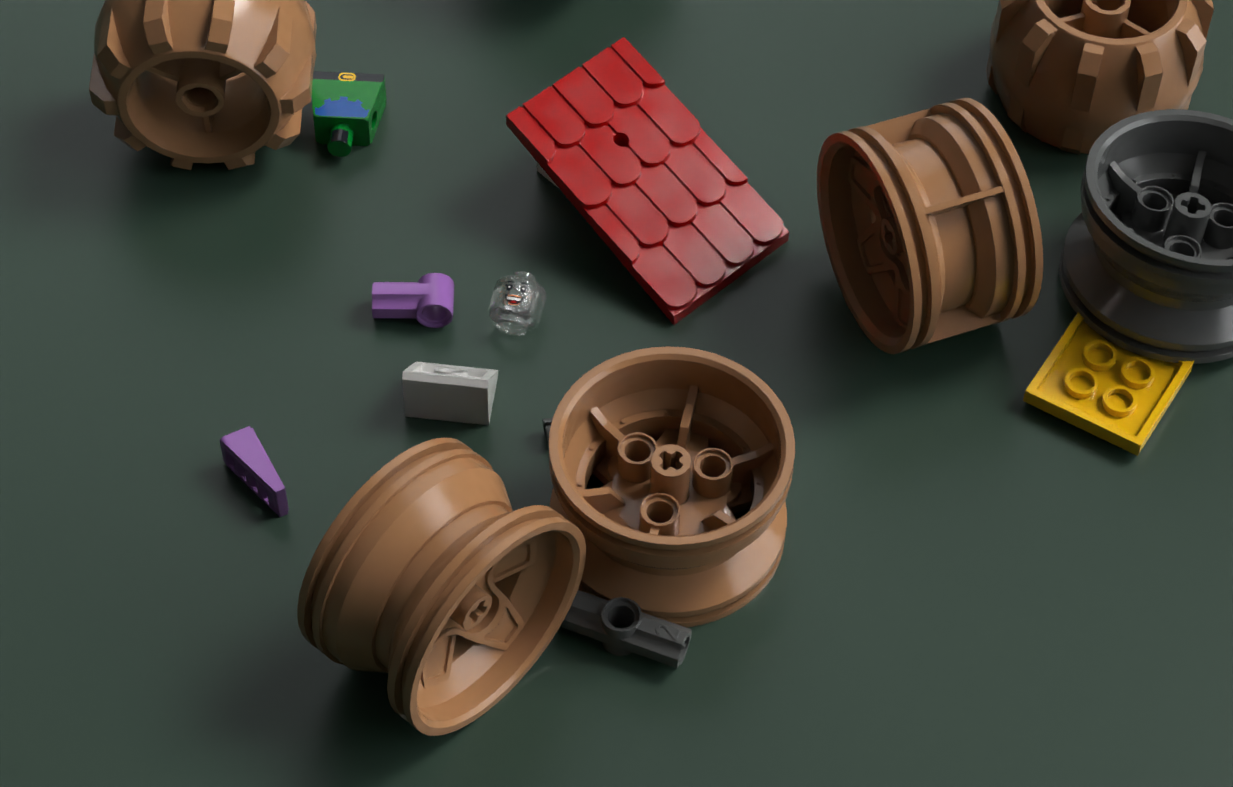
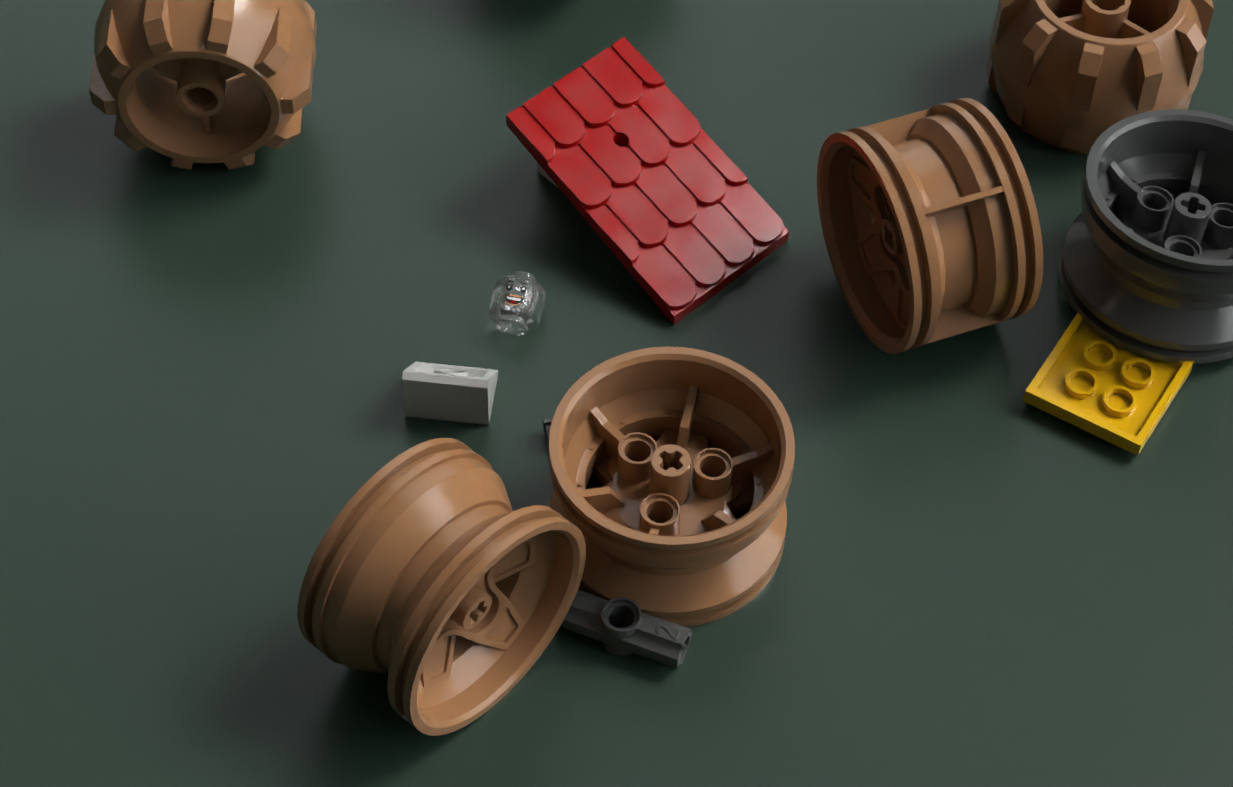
(250, 462): medium lavender slope -> none
(347, 109): green torso -> none
(427, 300): medium lavender piece -> none

